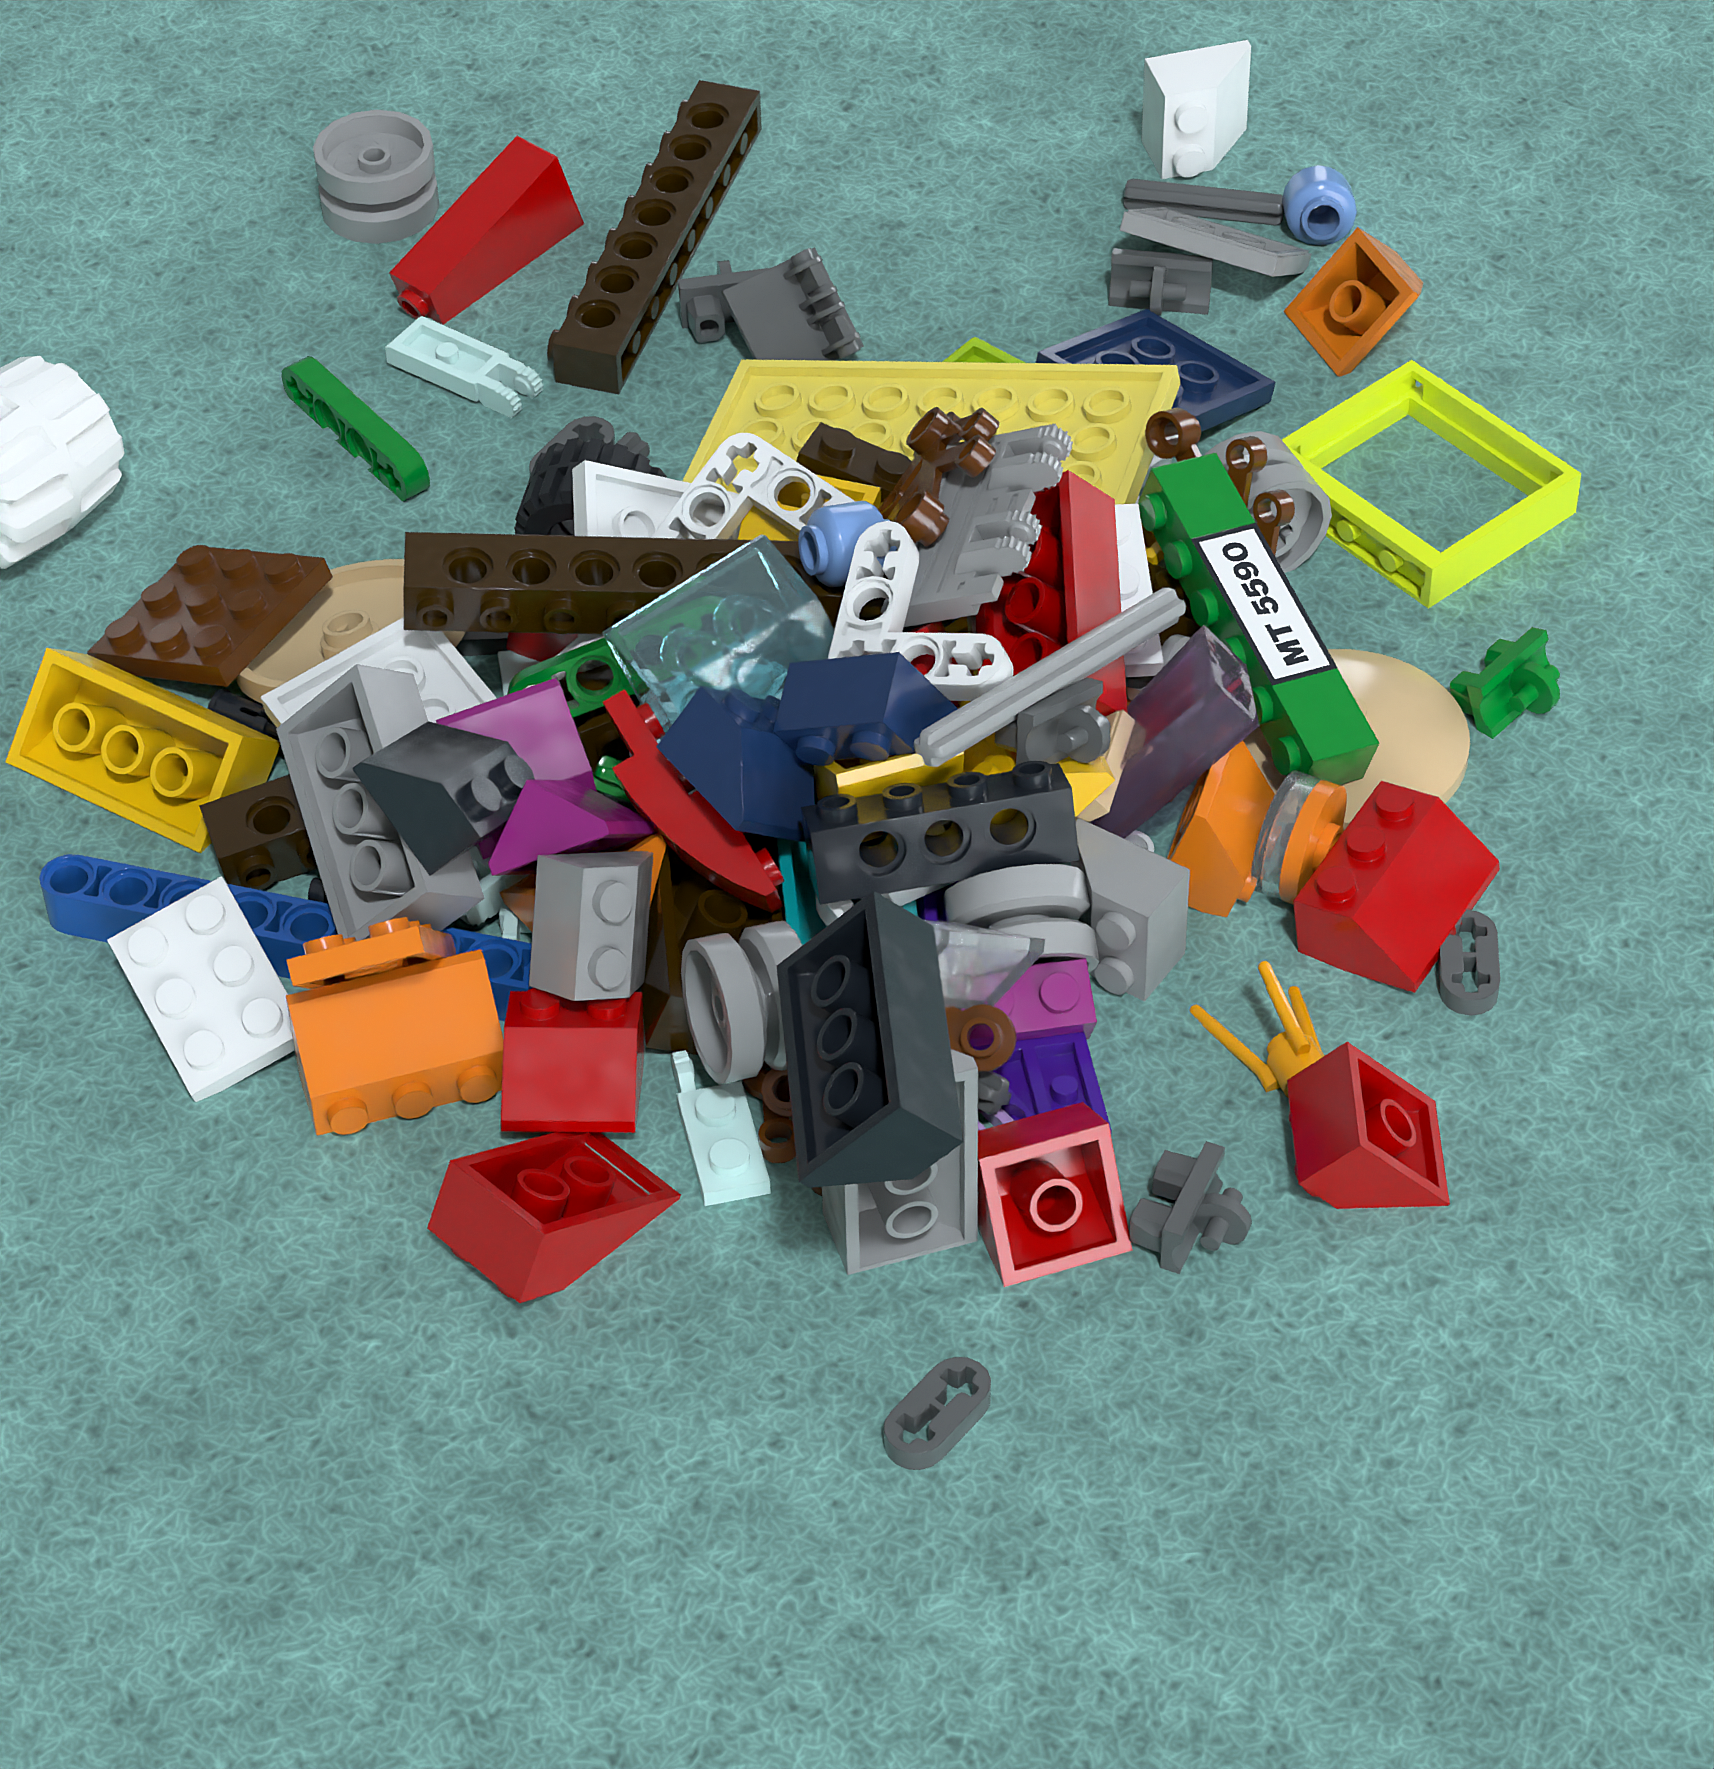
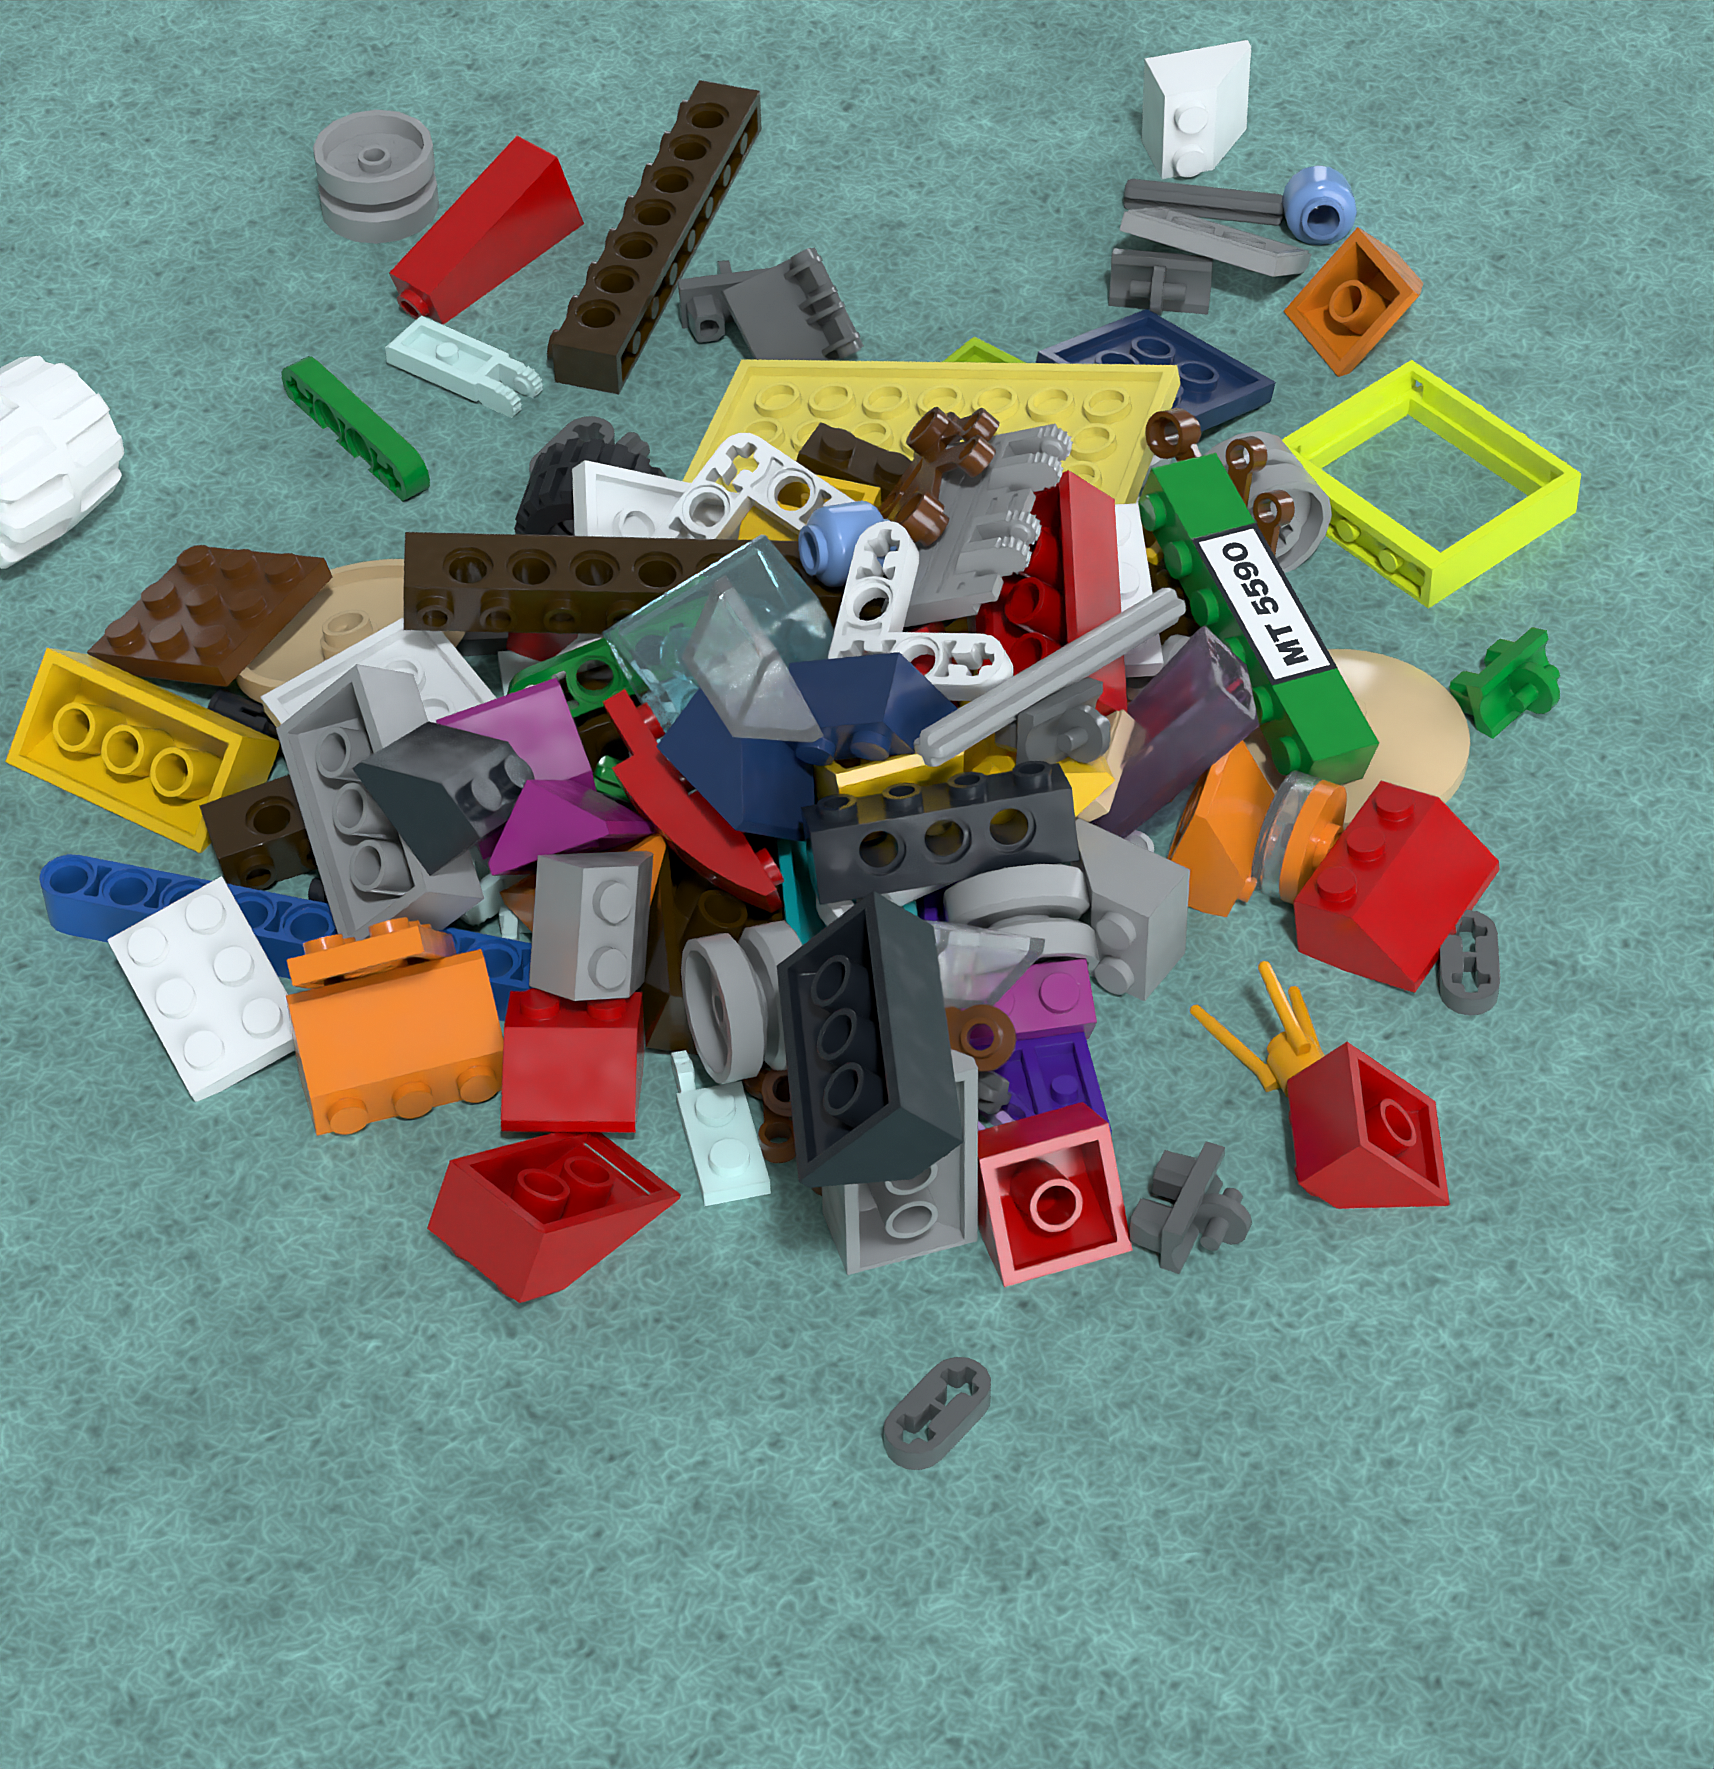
(745, 672): none -> clear slope

